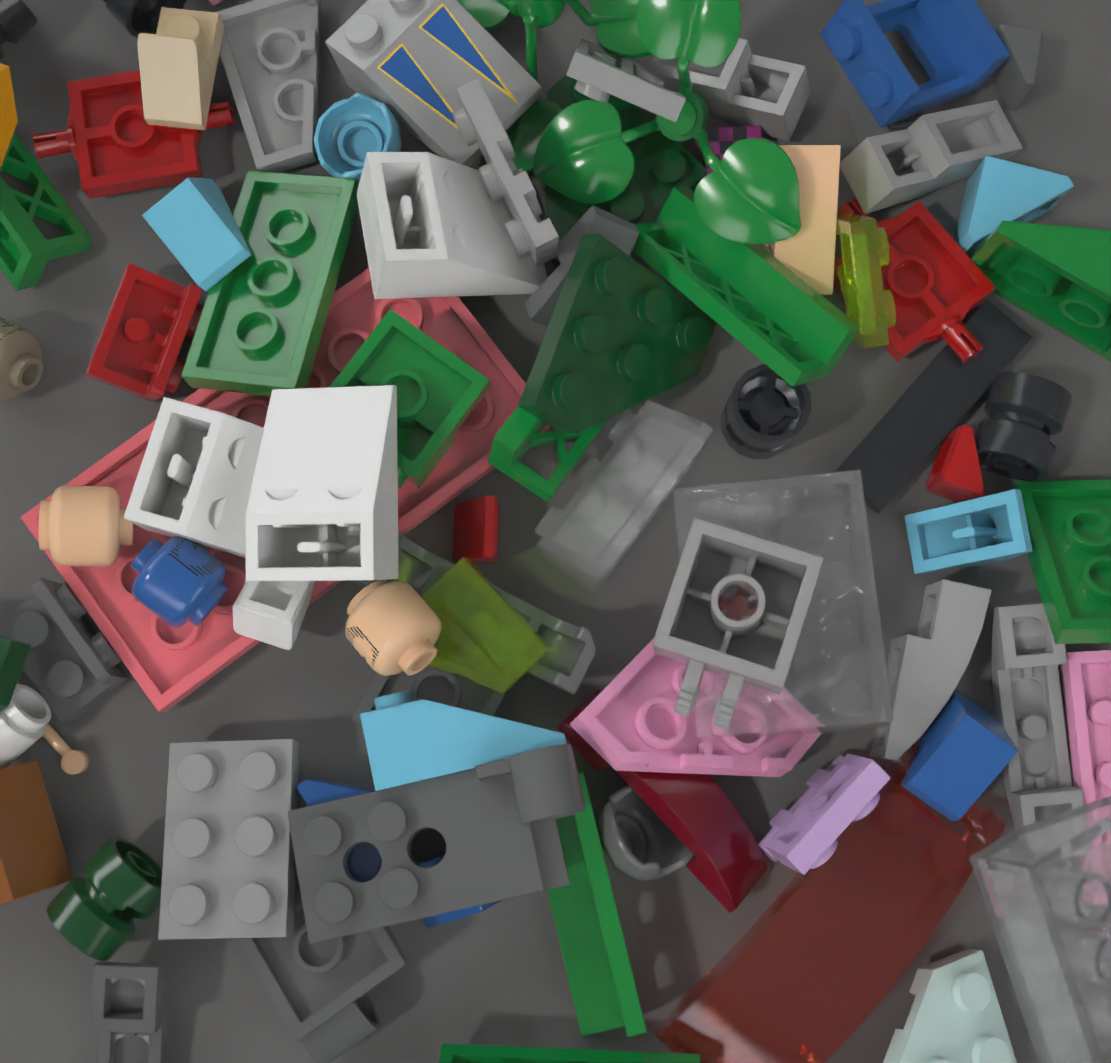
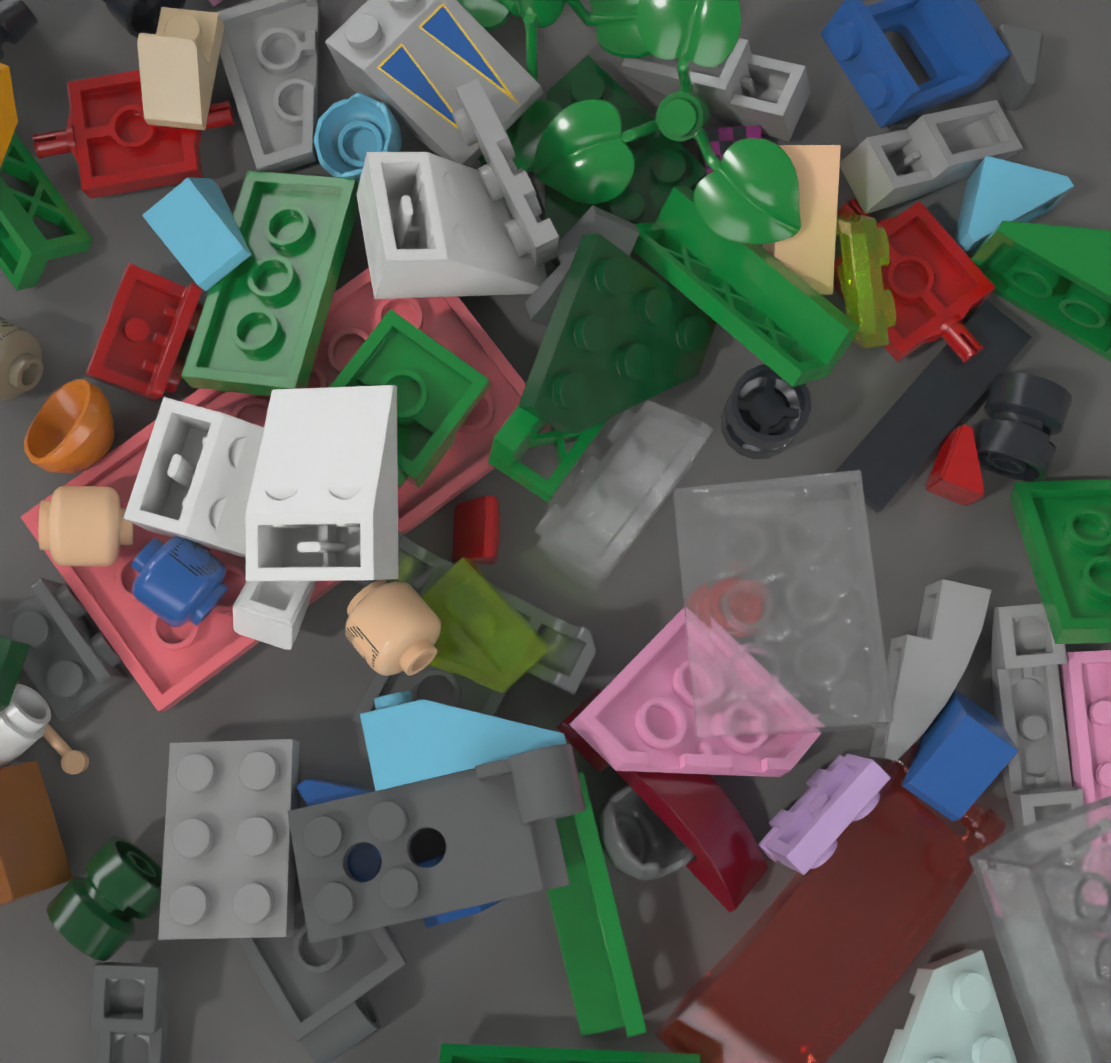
(71, 429): none -> orange piece
(605, 75): light grey wing -> none
(749, 651): light grey hinge -> none
(969, 533): medium azure slope -> none

